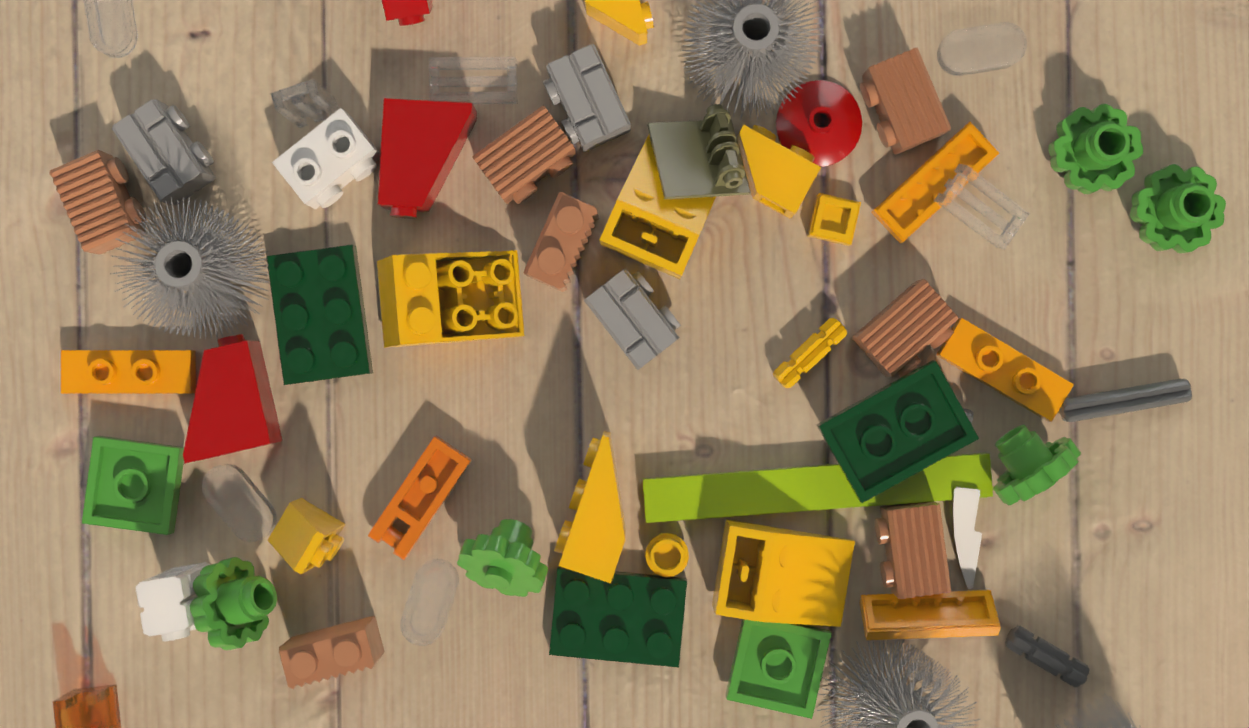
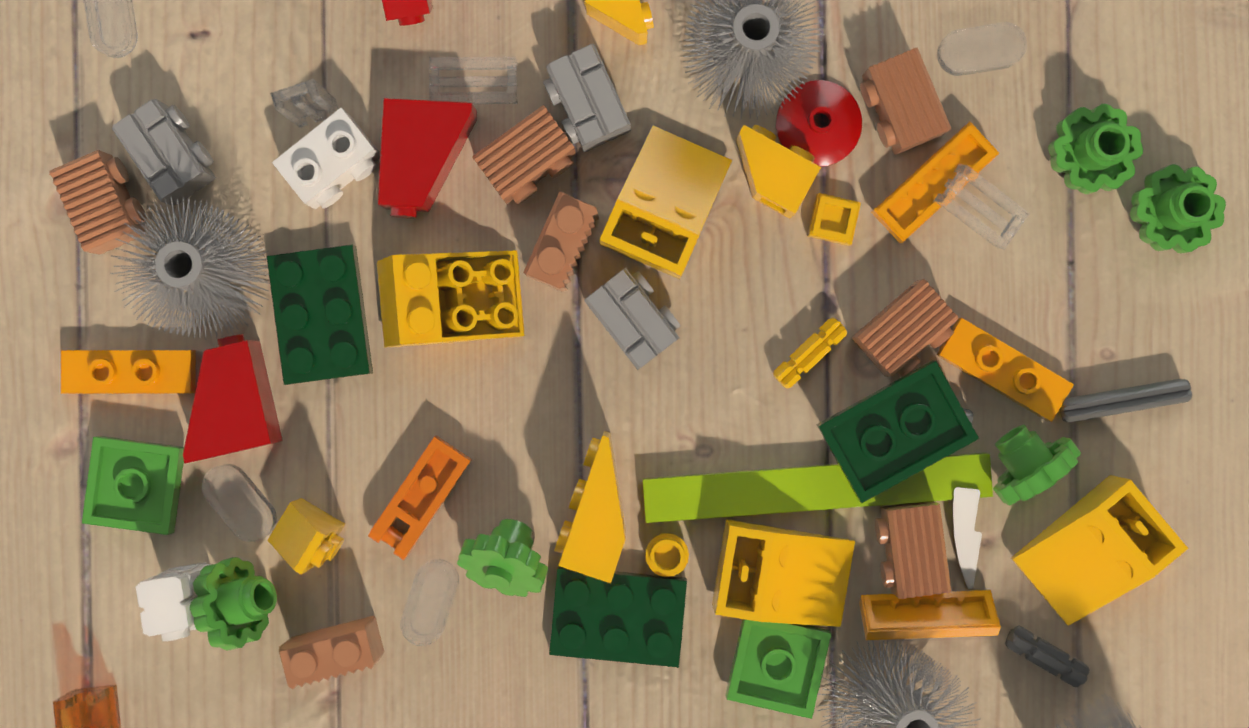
(699, 157): olive hinge -> none
(1099, 550): none -> yellow slope

